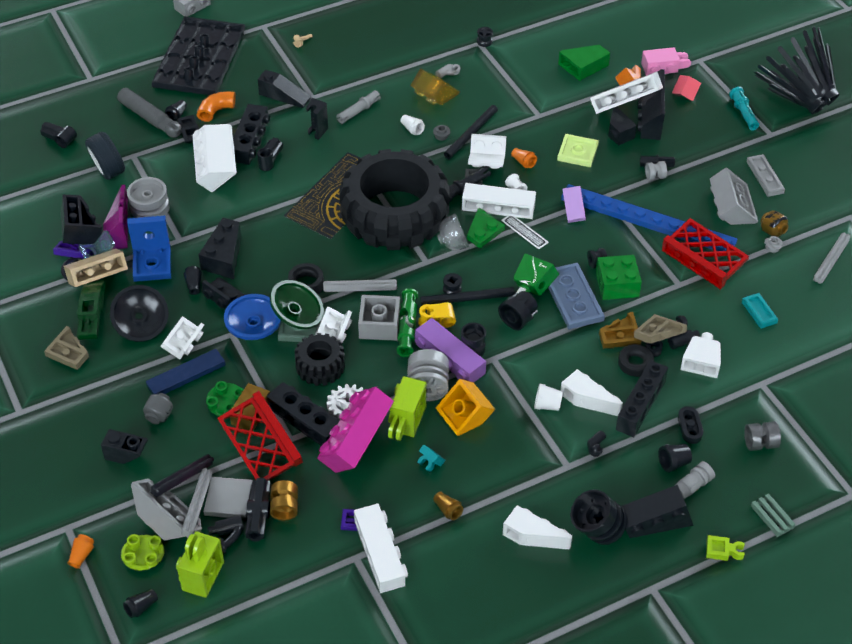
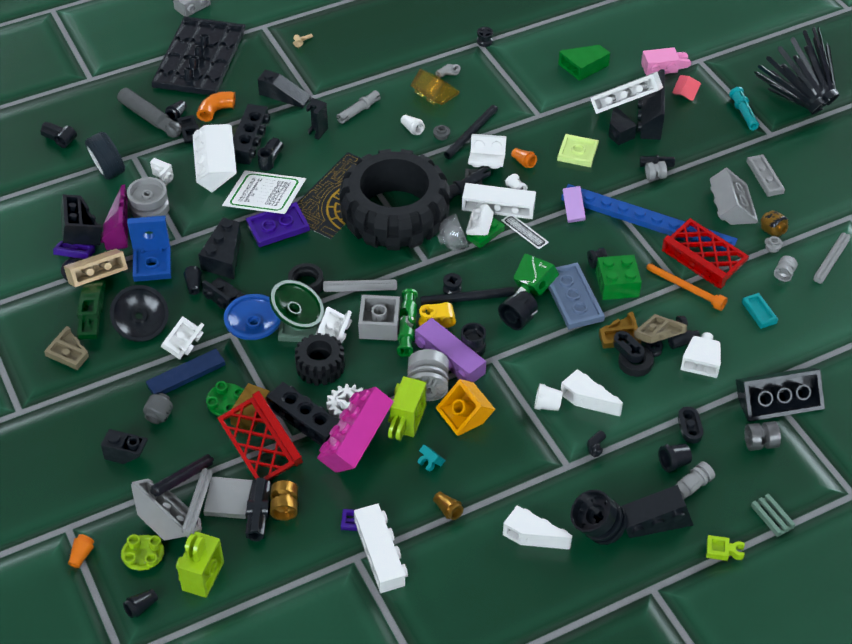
(103, 244): clear light blue bracket -> none
(162, 170): none -> white bracket
(230, 525): black plant -> none
(264, 192): none -> white sticker
(273, 227): none -> dark purple plate
(480, 221): none -> white slope
(626, 348): none -> black beam
(628, 75): orange slope -> none
(641, 398): black brick -> none
(718, 301): none -> orange piece
(780, 393): none -> black slope
(785, 268): none -> light grey wheel

